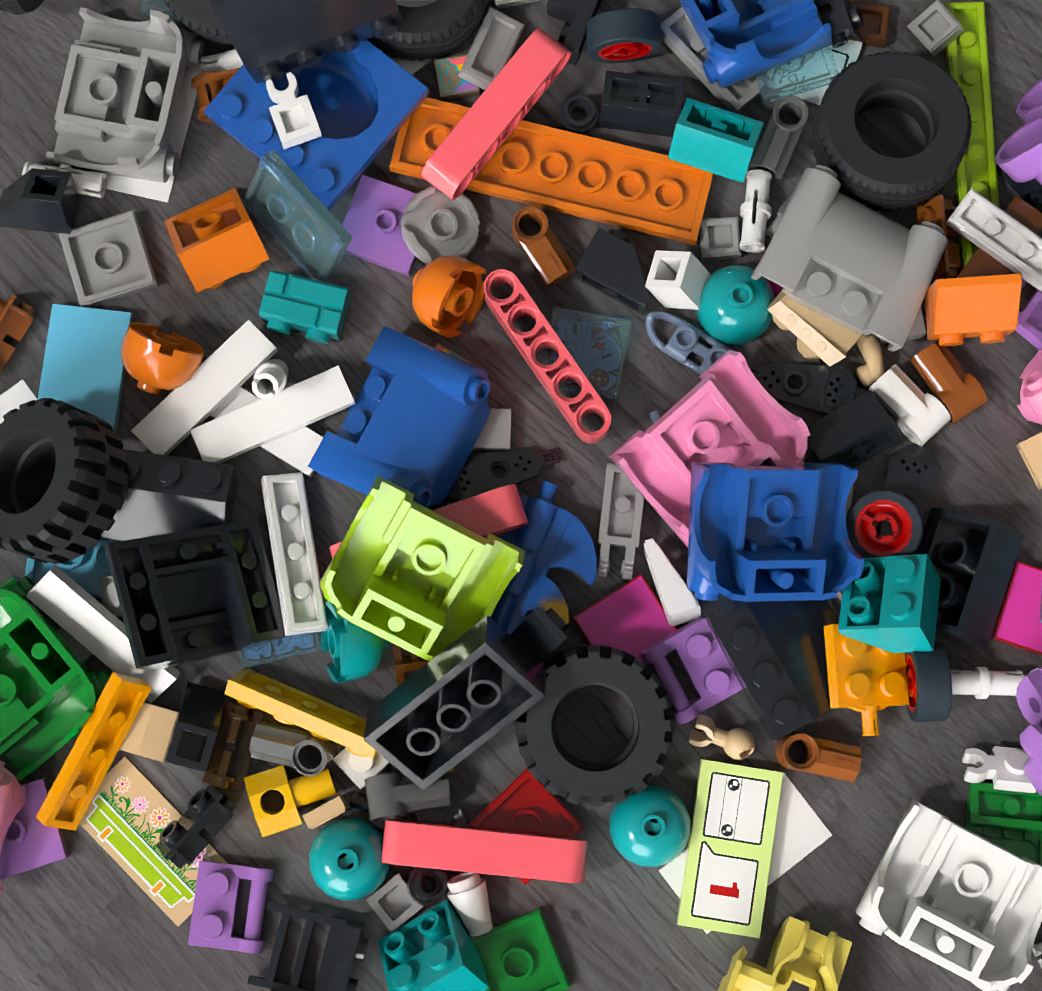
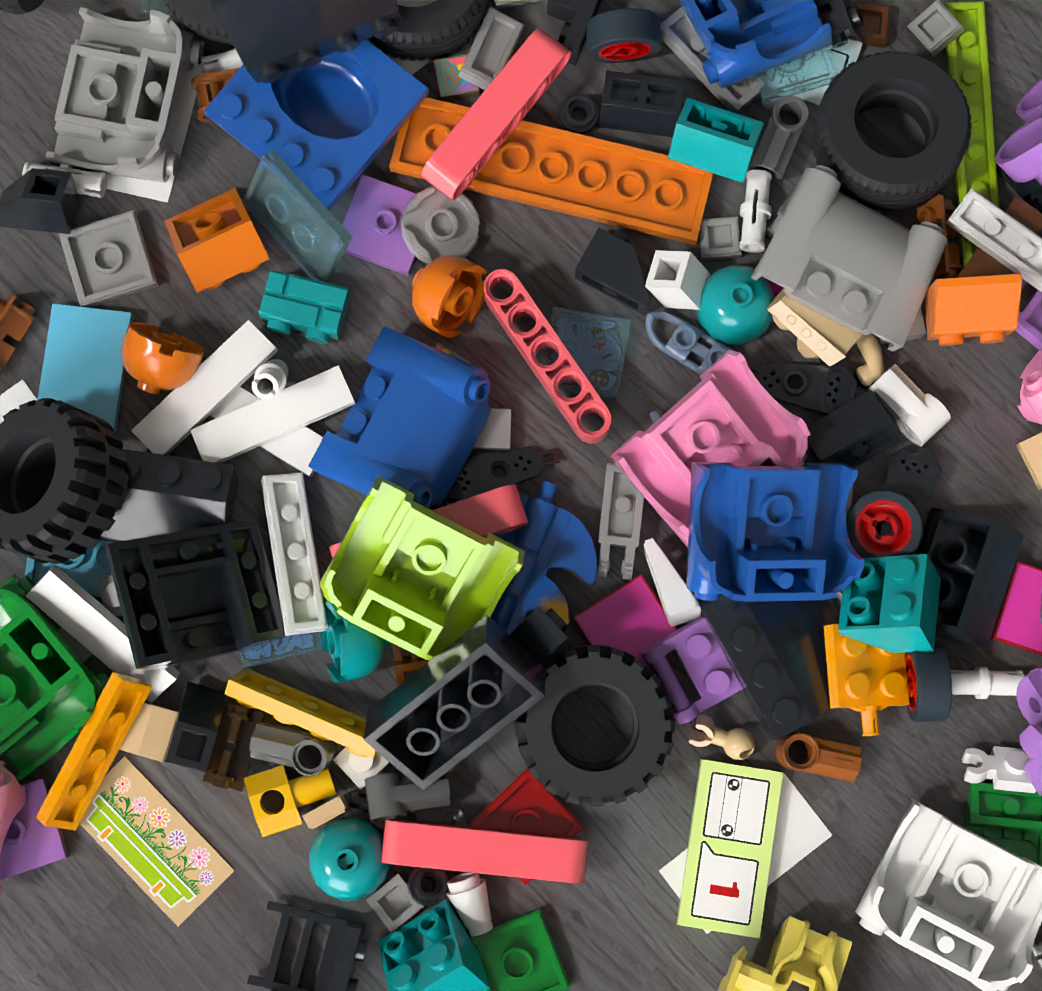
(181, 838): black hinge -> none
(217, 904): medium lavender plate -> none
(292, 115): white plate -> none
(542, 249): dark orange piece -> none
(631, 821): teal cylinder -> none
(948, 382): dark orange piece -> none

